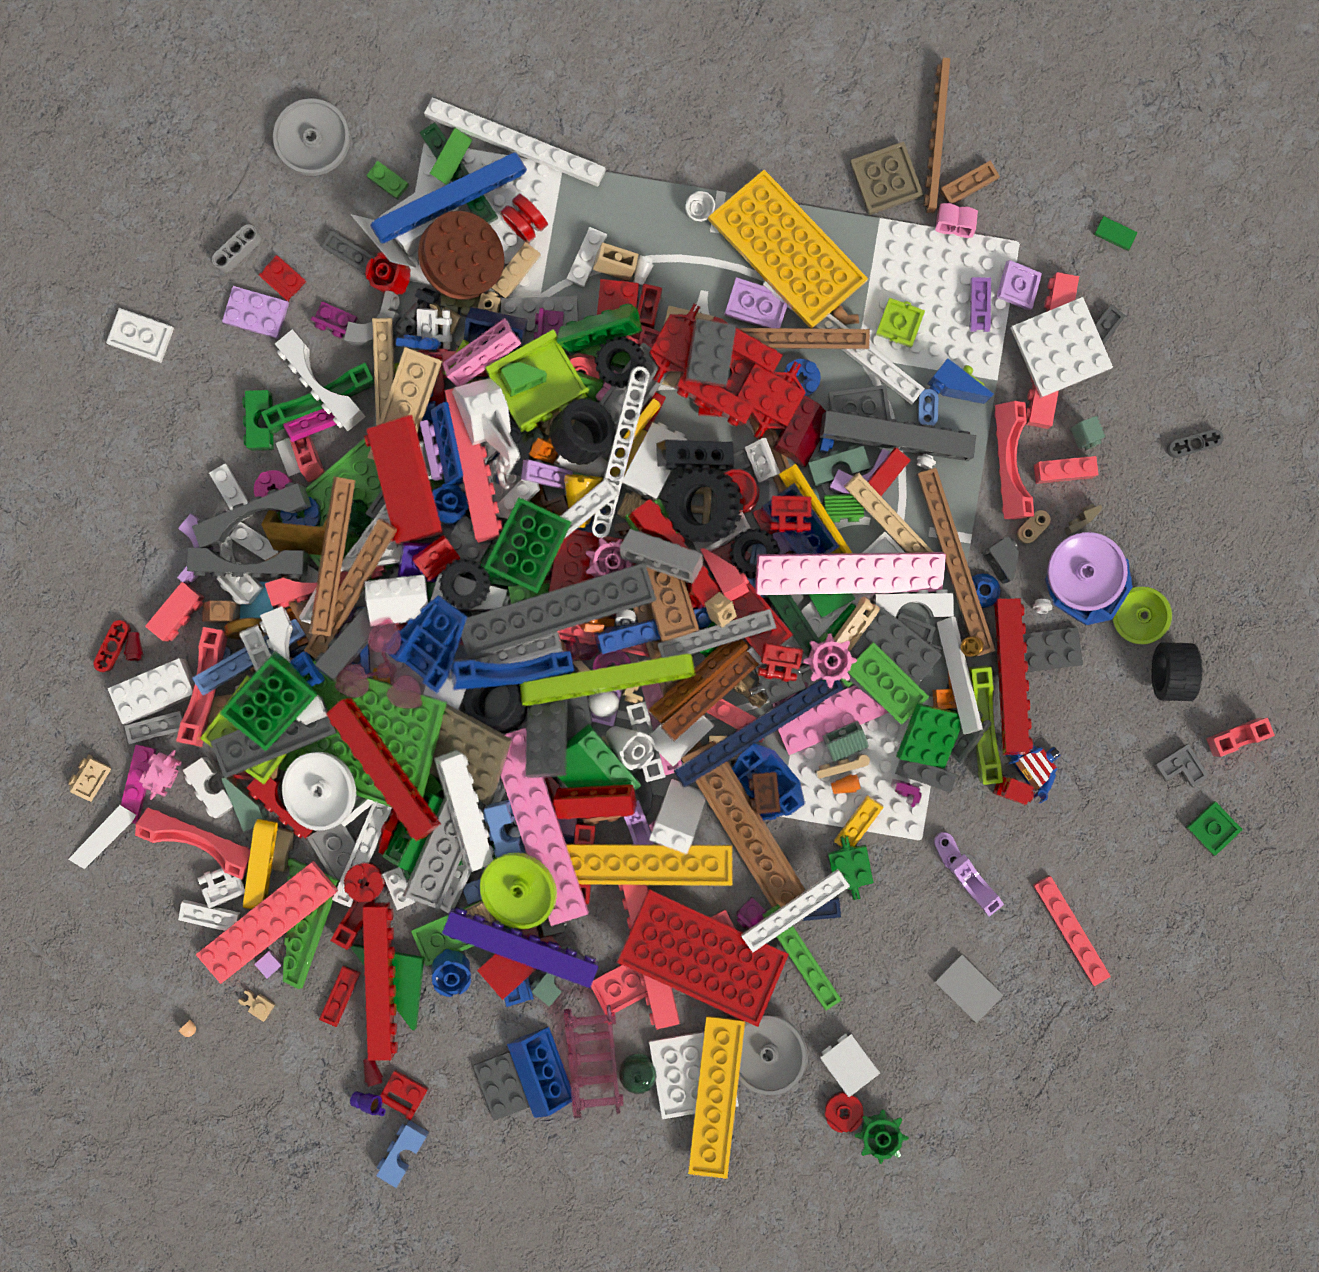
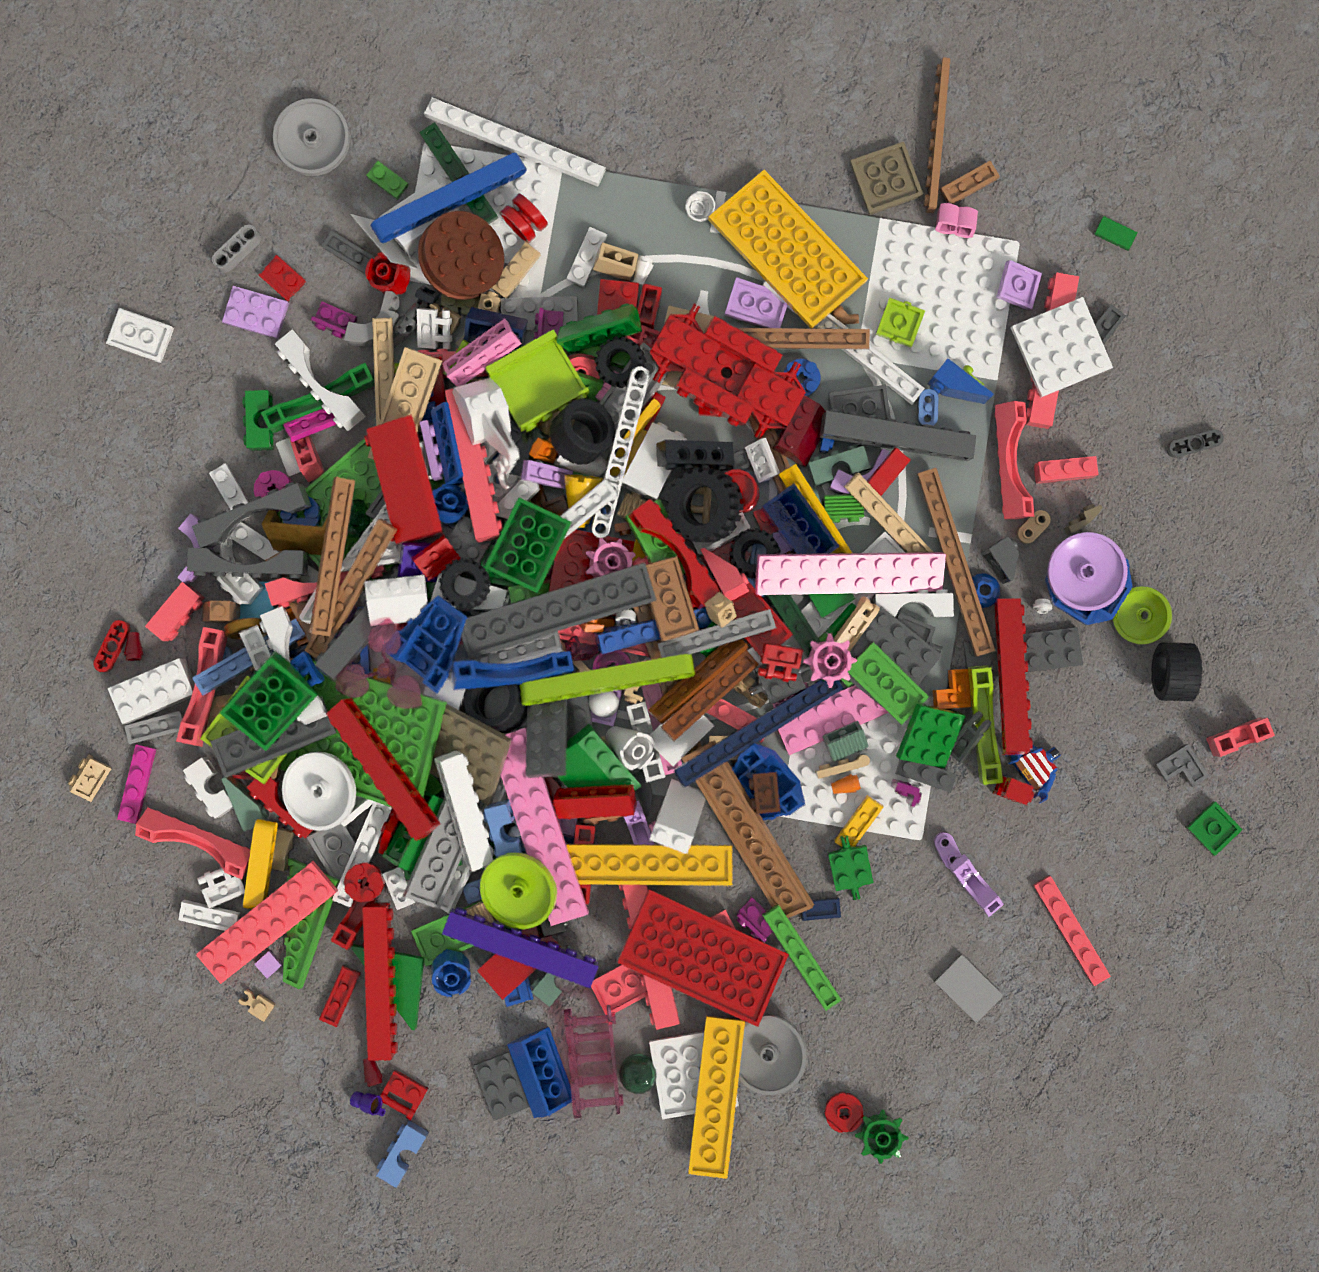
(102, 836): white sticker -> none
(160, 774): bright pink brick -> none
(188, 1029): light nougat hinge -> none
(417, 342): blue plate -> none
(451, 156): bright green sticker -> none
(521, 377): bright green slope -> none
(661, 555): light grey brick -> none
(710, 353): dark grey brick -> none
(790, 507): red plate -> none
(795, 910): white plate -> none
(849, 1064): white panel -> none
(926, 461): white plate -> none
(959, 675): white tile -> none
(972, 646): pearl gold wheel -> none
(980, 304): medium lavender plate -> none
(1088, 433): sand green brick -> none

